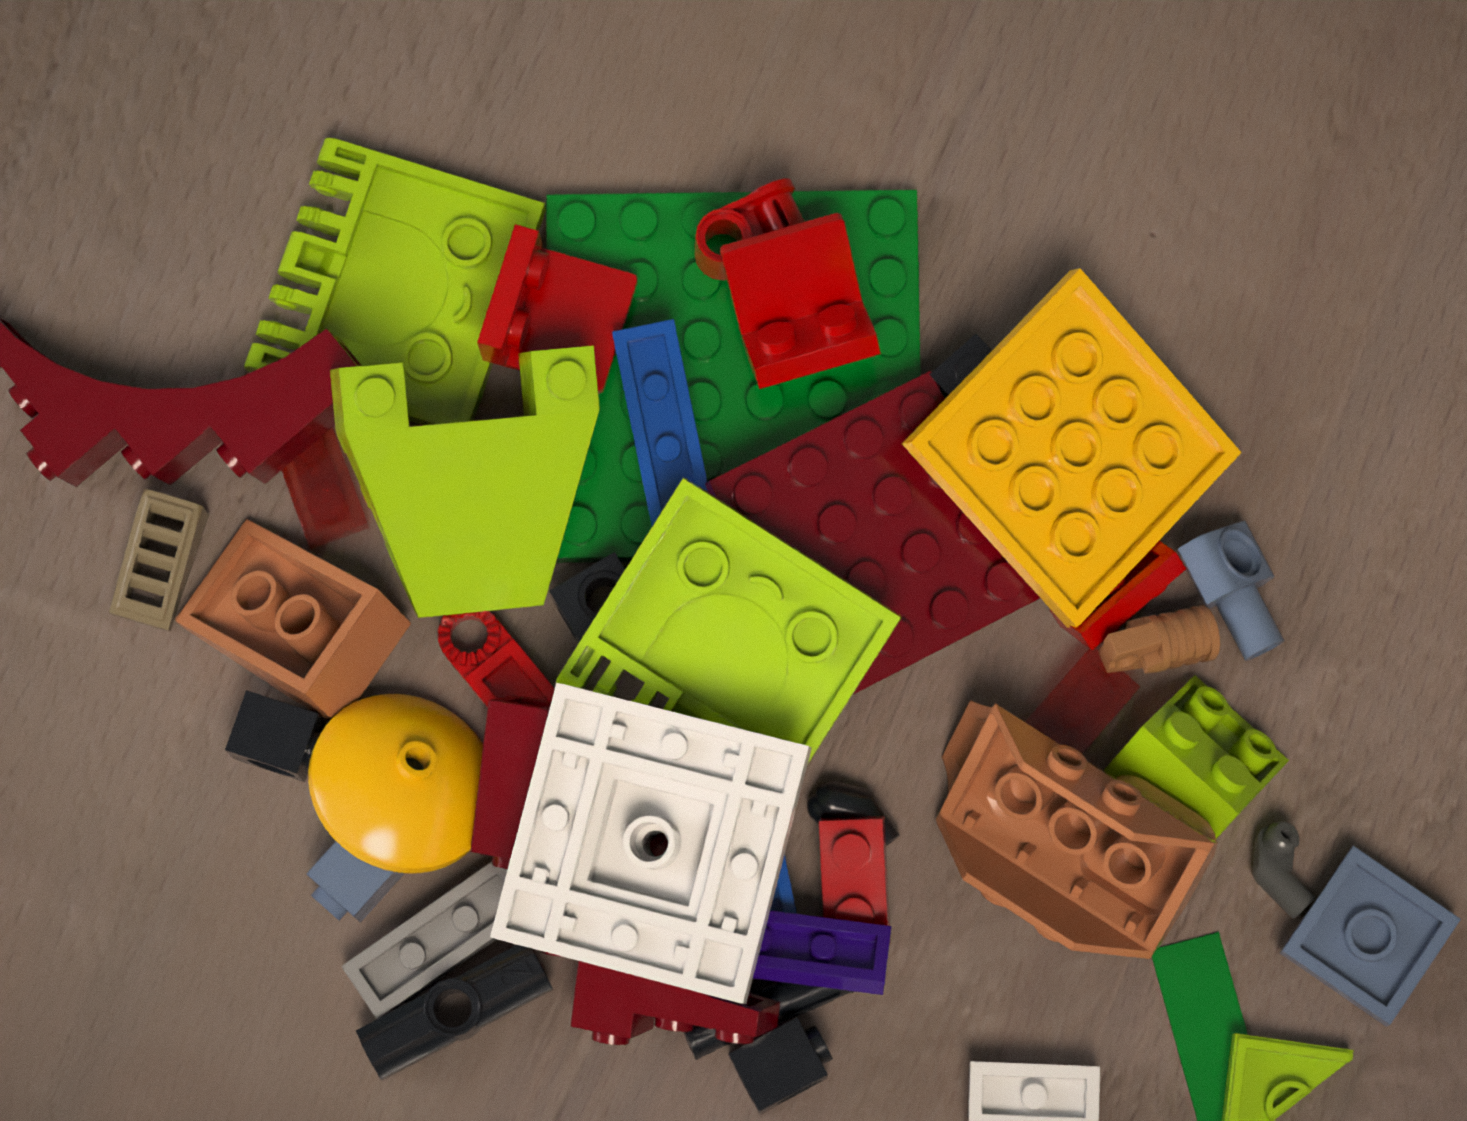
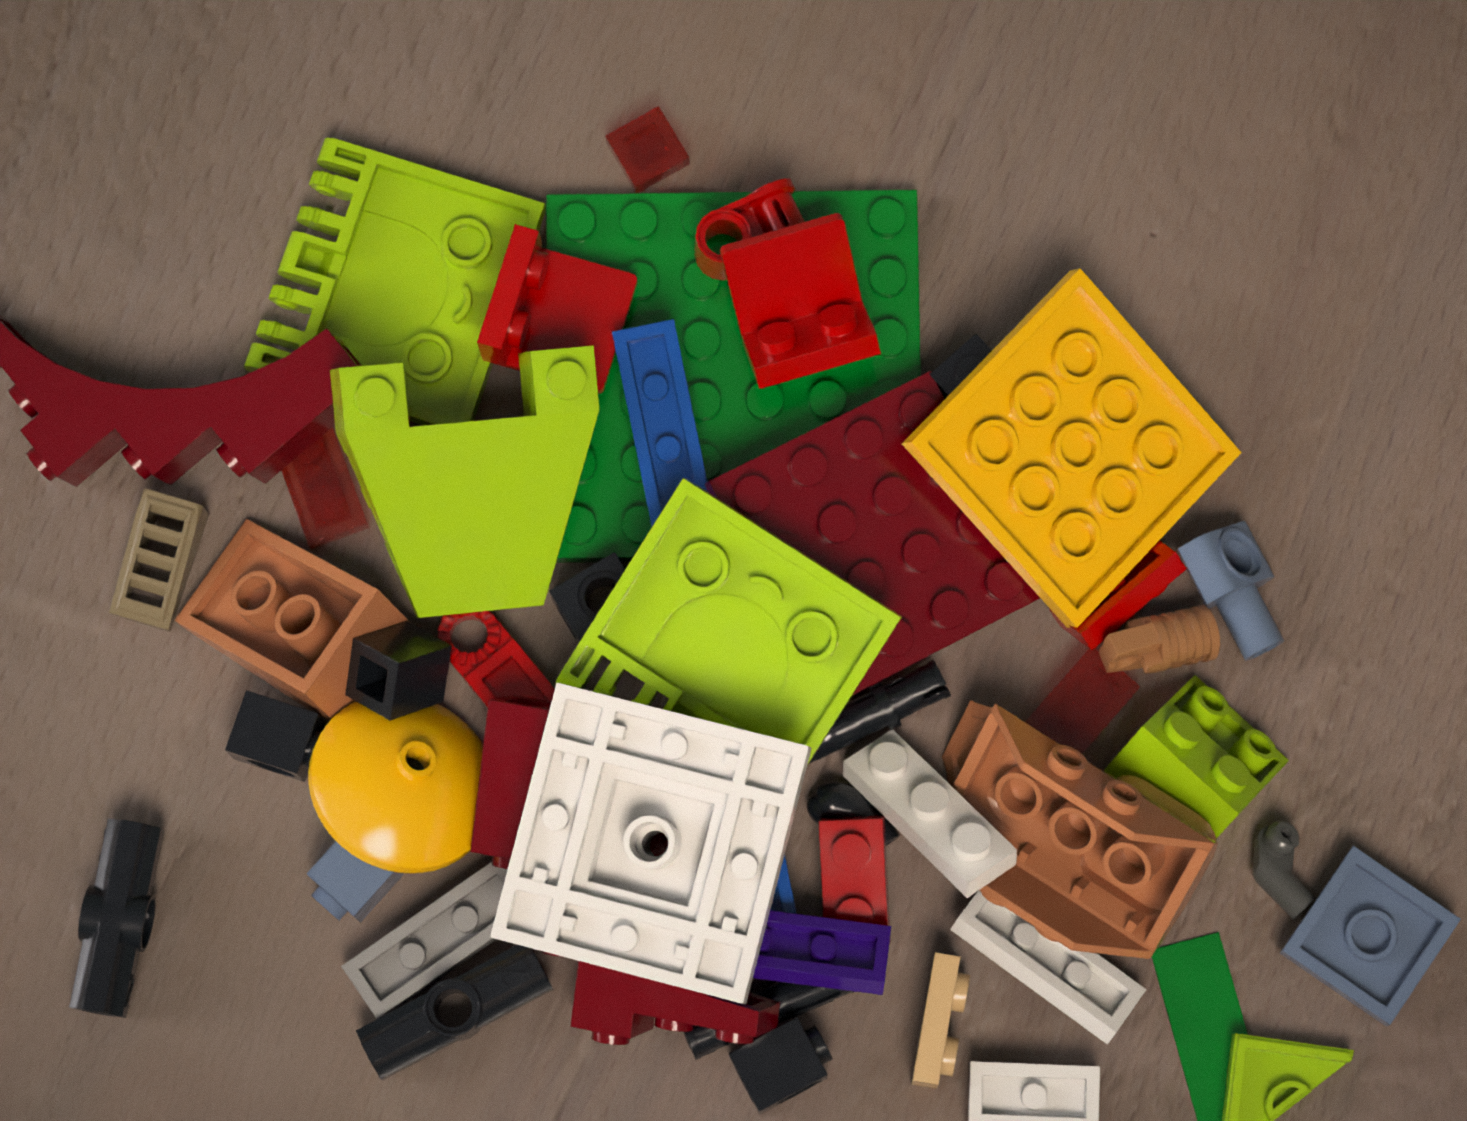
(116, 918): none -> black piece
(398, 670): none -> black brick
(647, 150): none -> clear red plate
(885, 707): none -> black pin
(930, 813): none -> white plate
(935, 1049): none -> tan plate
(1073, 981): none -> white plate

